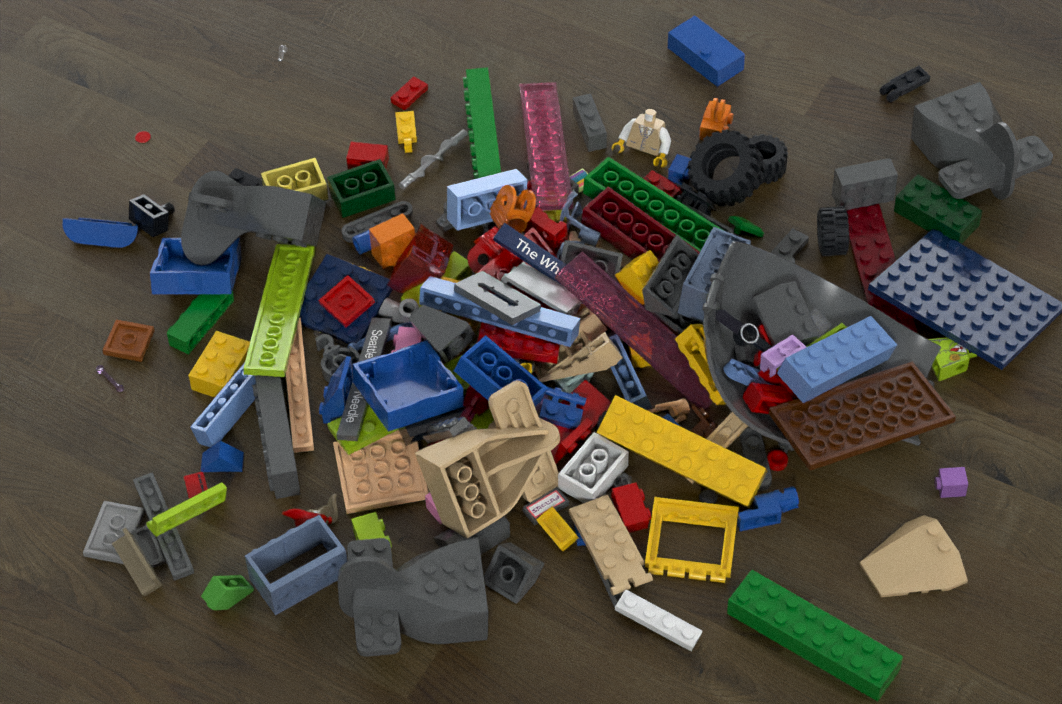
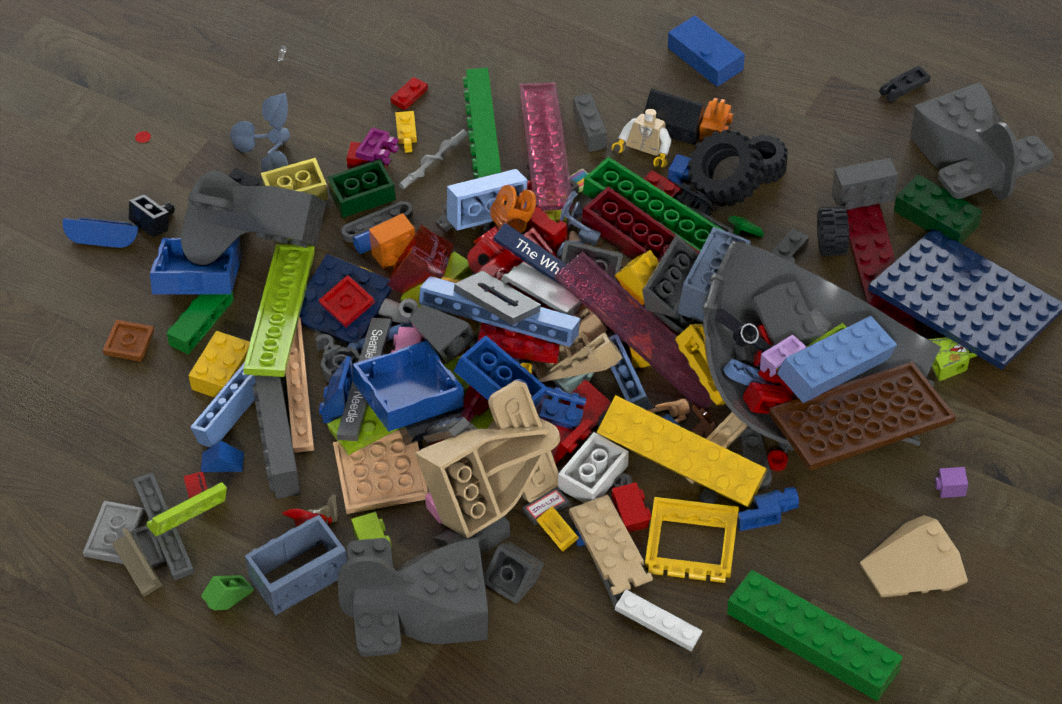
(100, 369): clear purple hinge -> none
(273, 110): none -> sand blue plant
(372, 146): none -> magenta plate
(680, 115): none -> black slope

